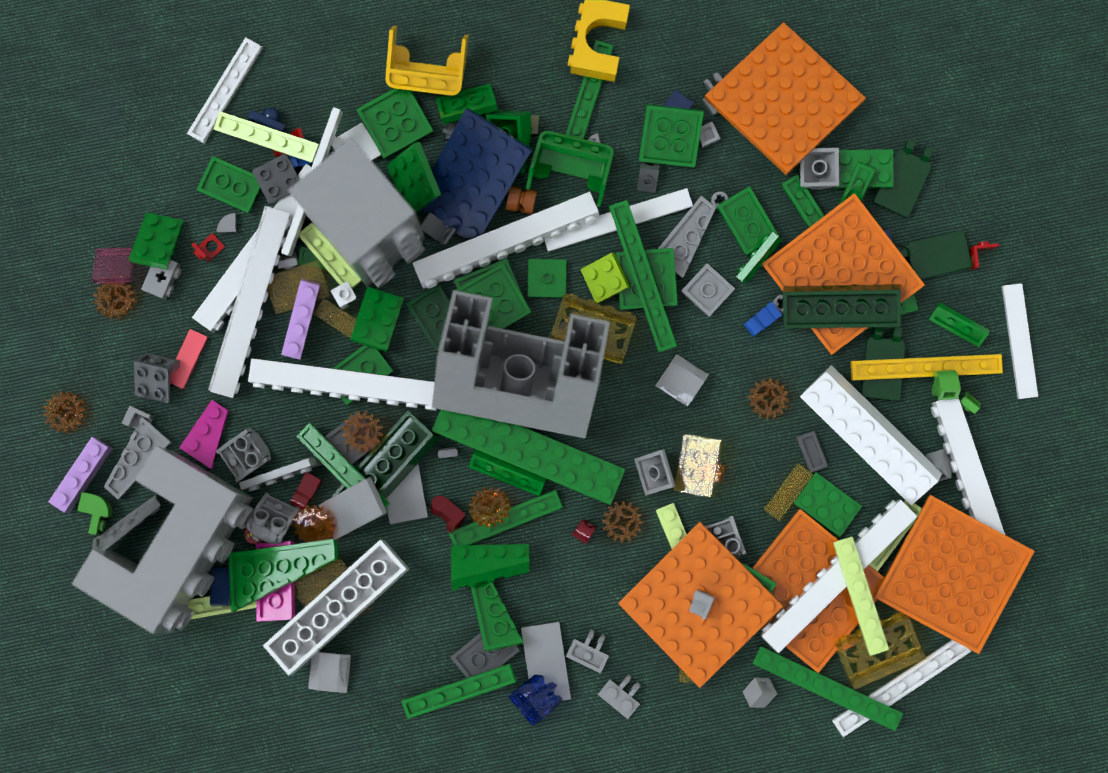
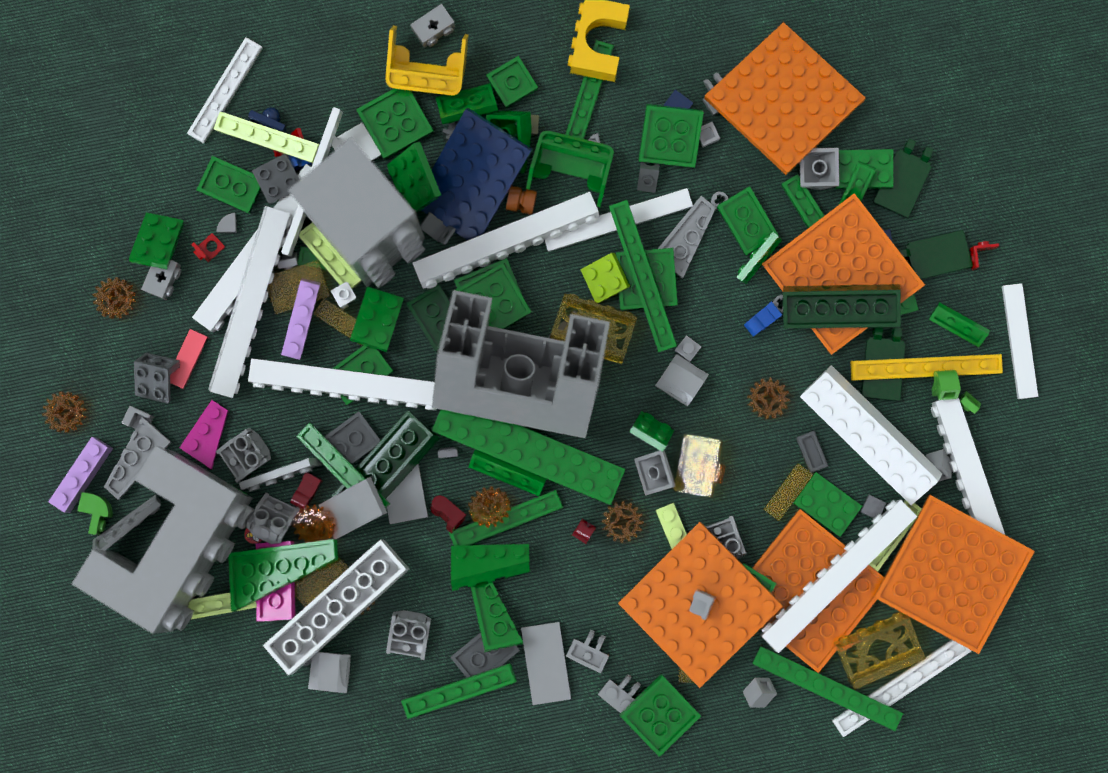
(112, 265): clear pink tile -> none
(220, 587): dark blue tile -> none
(357, 424): clear orange gear -> none
(408, 634): none -> light grey slope
(437, 17): none -> light grey brick
(512, 82): none -> green plate
(535, 699): clear blue plate -> none
(546, 278): green plate -> none
(652, 431): none -> green plate
(660, 715): none -> green plate
(687, 348): none -> light grey plate
(707, 290): light grey plate -> none
(860, 596): yellowish green plate -> none
(872, 506): none -> flat silver tile

